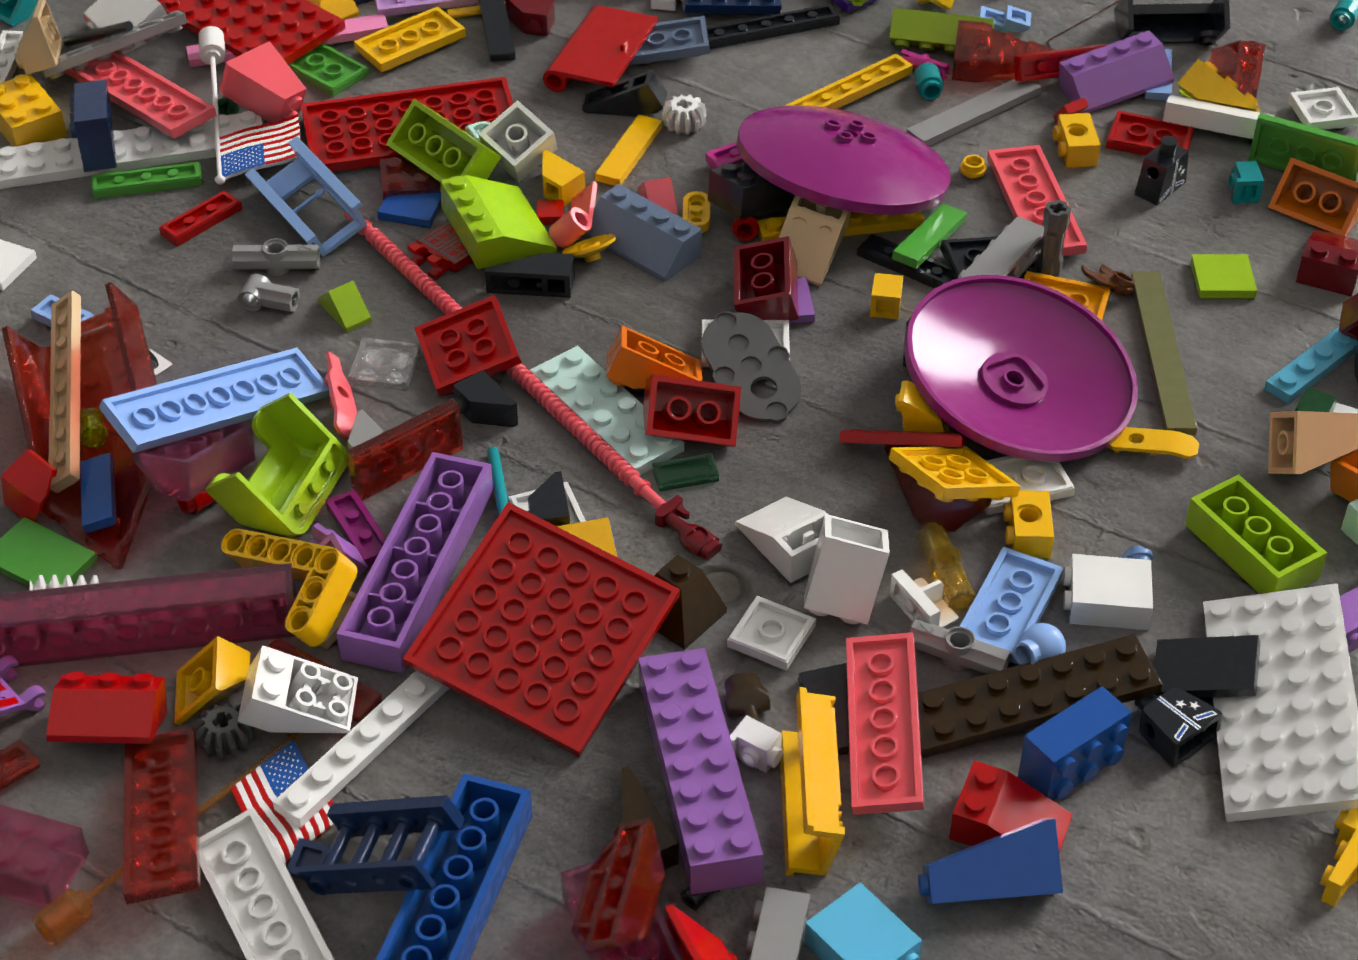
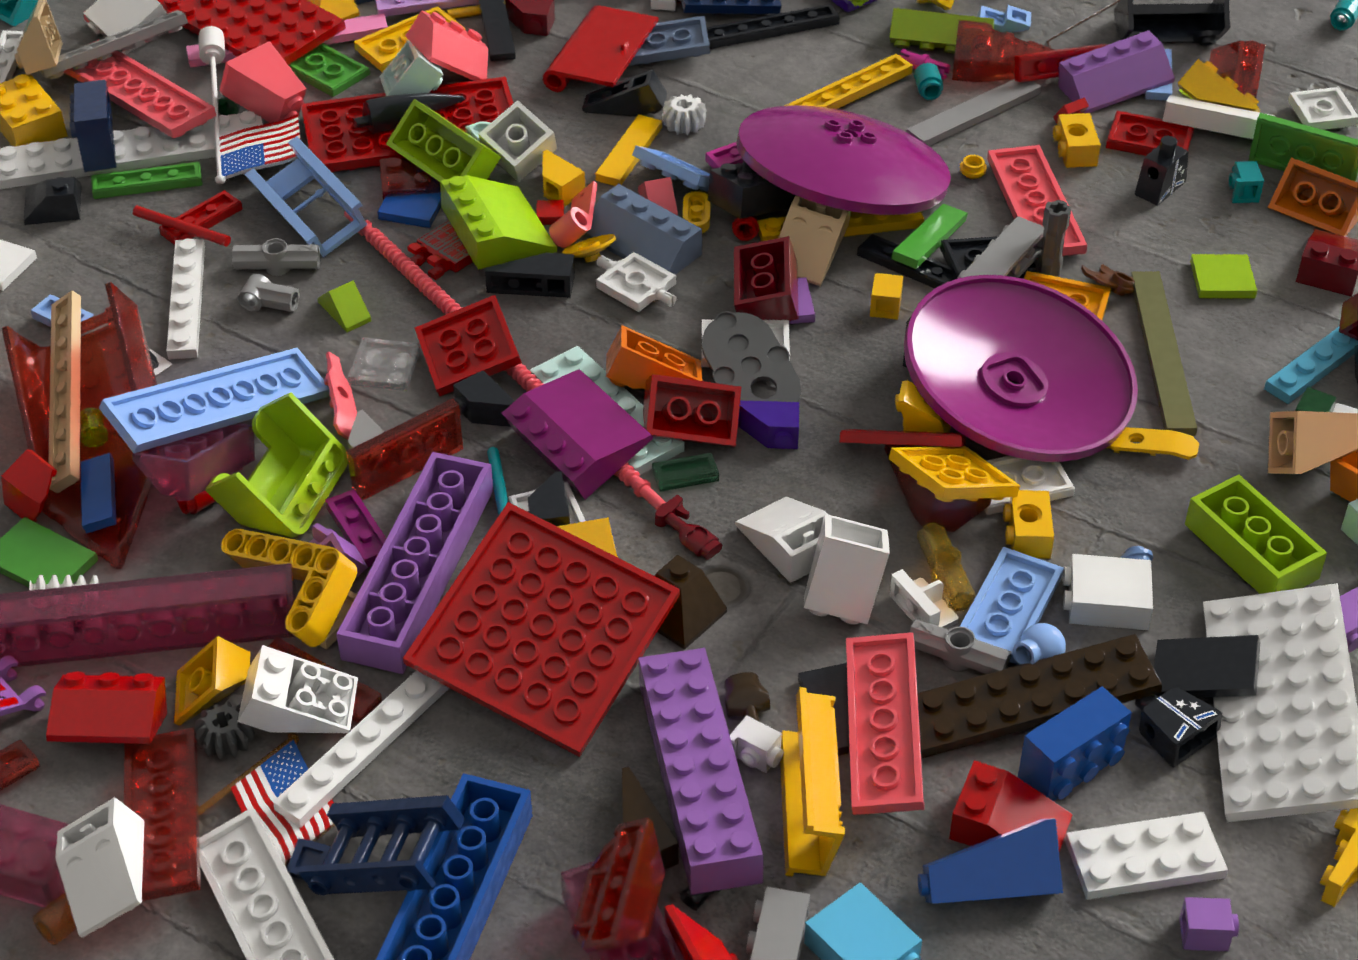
(53, 201): none -> black slope
(98, 33): black bar -> none
(101, 864): none -> white slope
(181, 225): none -> red bar
(186, 299): none -> white plate
(386, 112): none -> black piece
(410, 73): none -> light aqua slope
(449, 45): none -> coral slope
(577, 430): none -> magenta slope
(636, 281): none -> white plate
(673, 167): none -> light blue plate
(771, 422): none -> dark purple slope
(771, 632): white plate -> none
(1145, 855): none -> white plate
(1207, 924): none -> medium lavender brick

